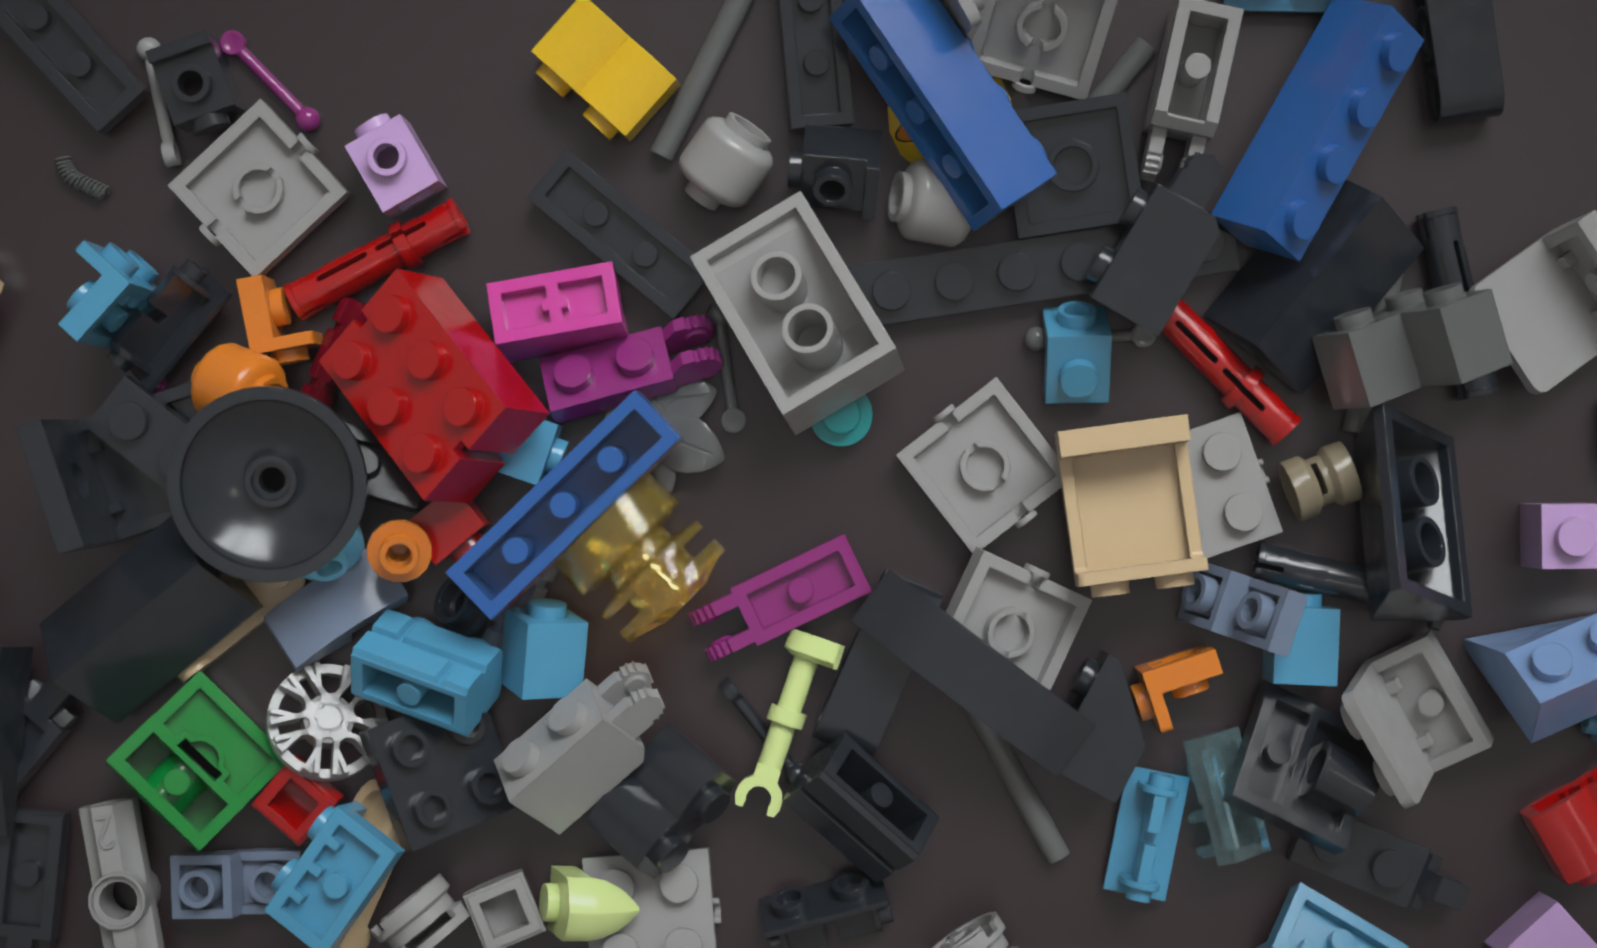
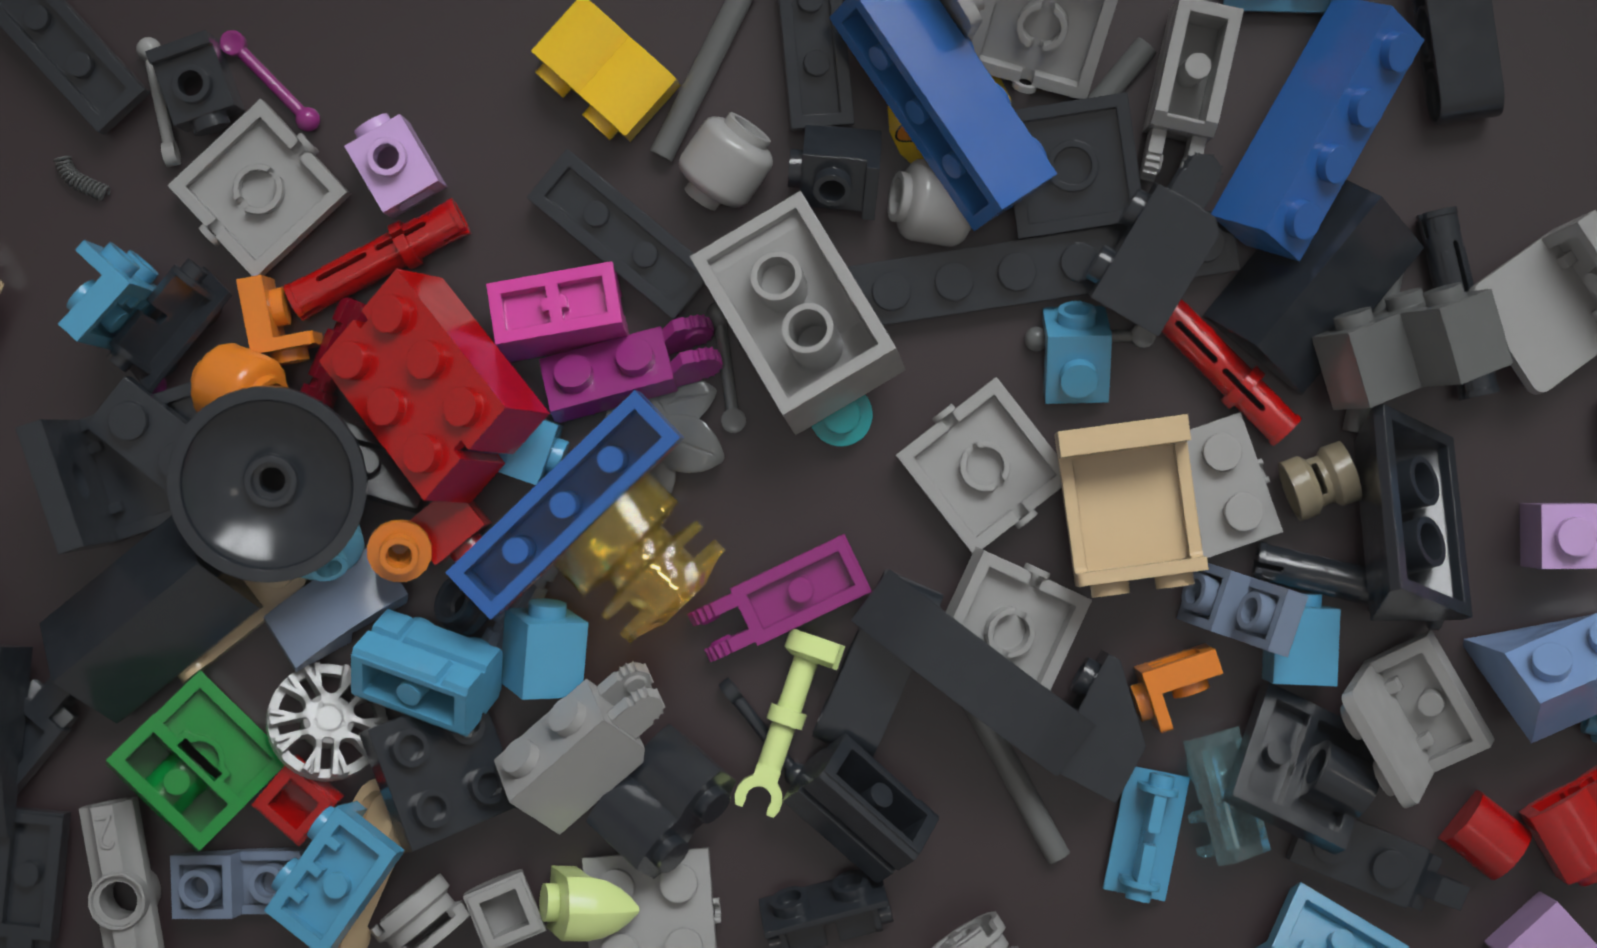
(1486, 836): none -> red brick

